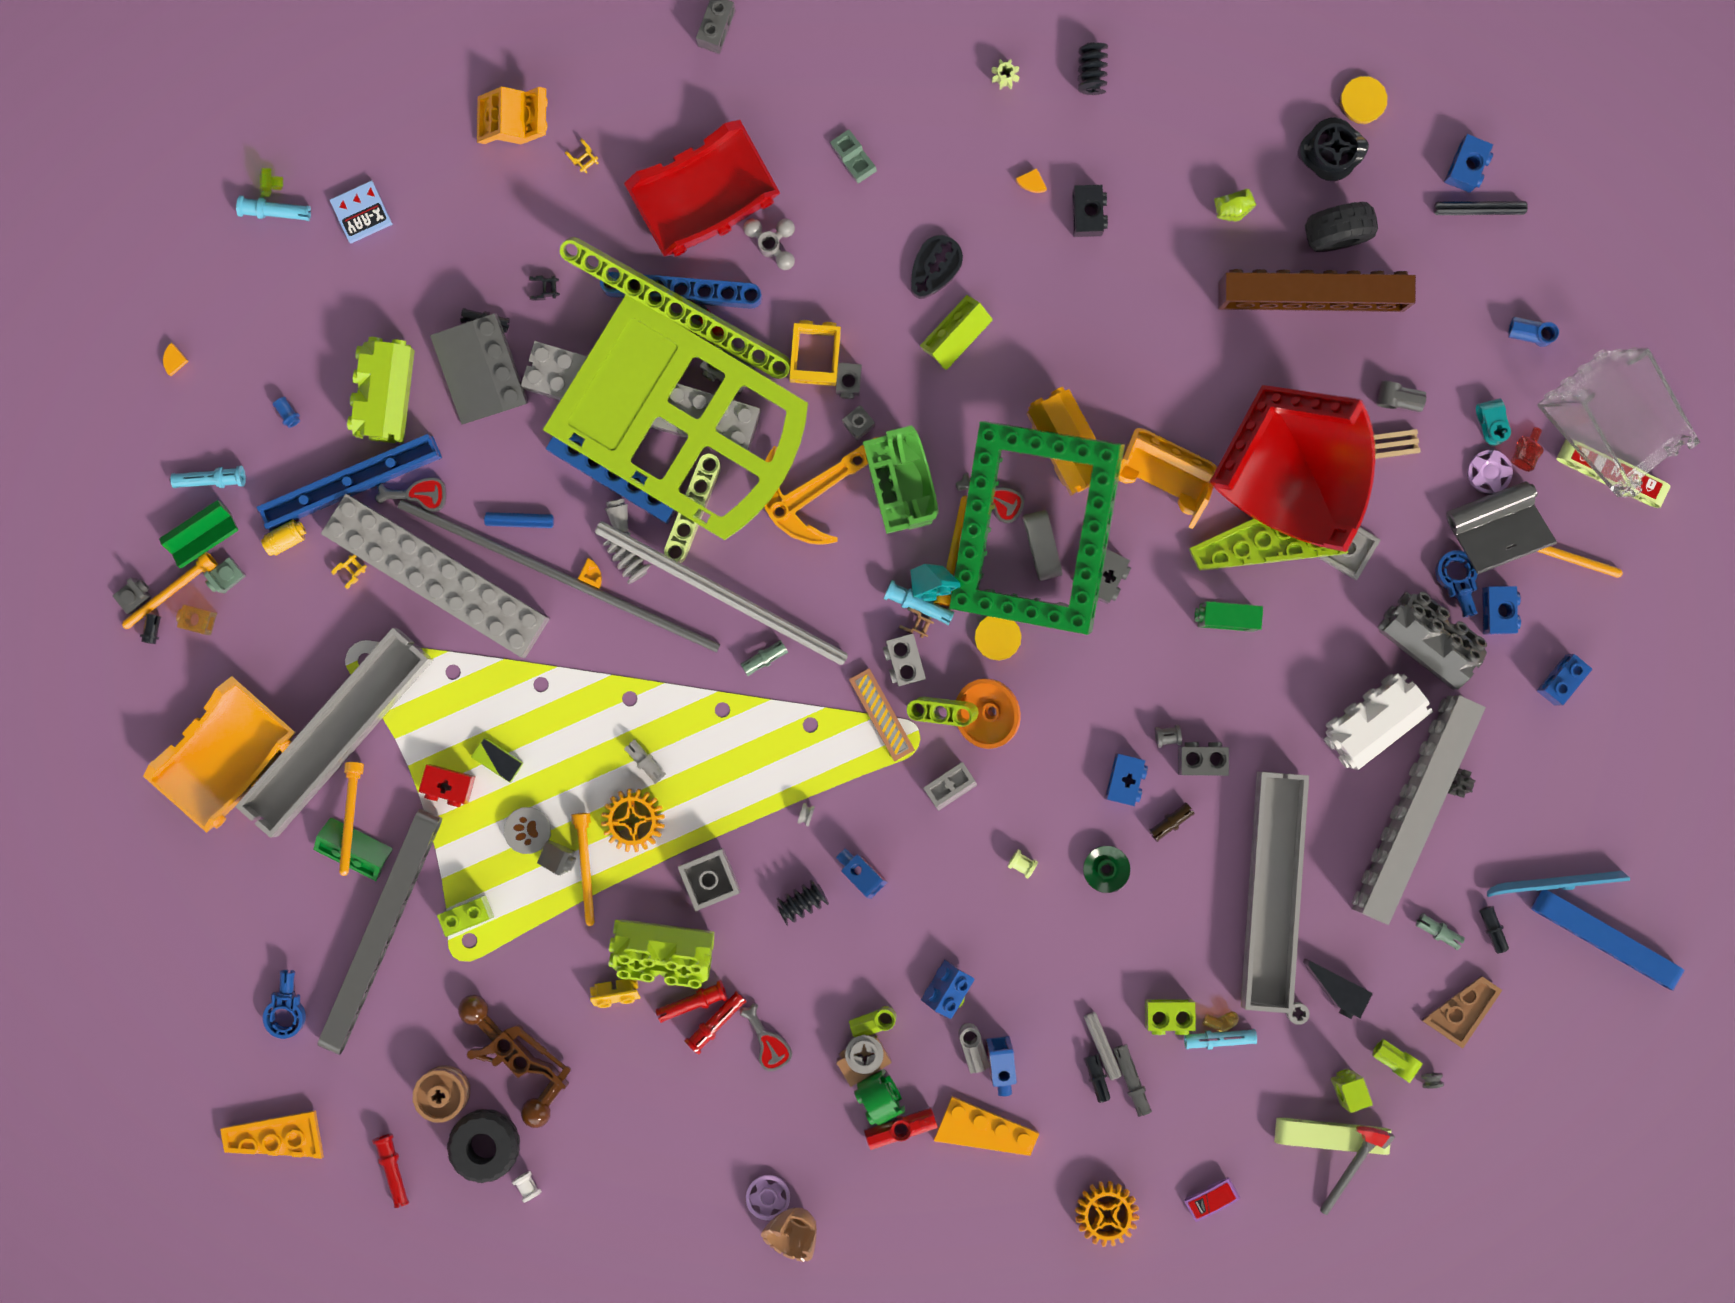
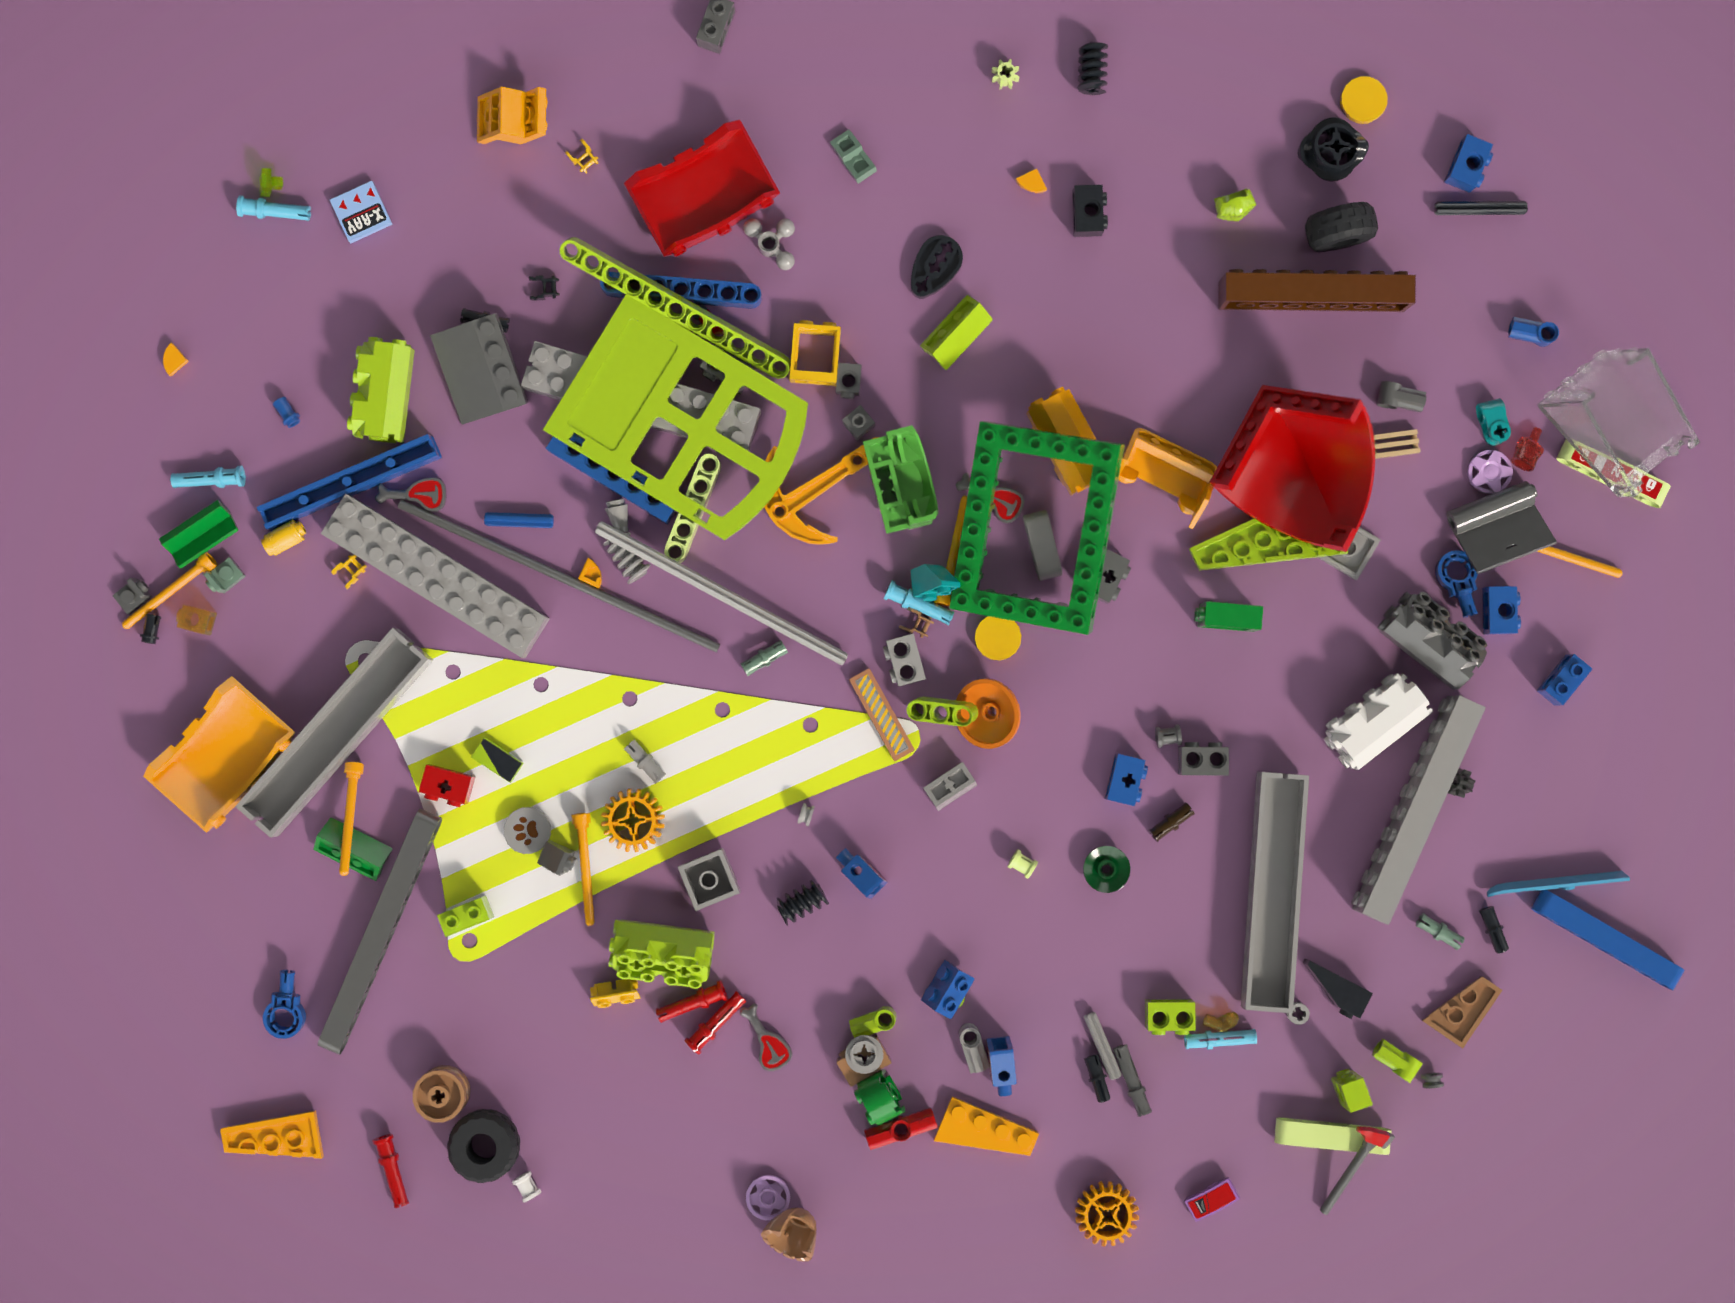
(534, 1111): reddish brown piece -> none

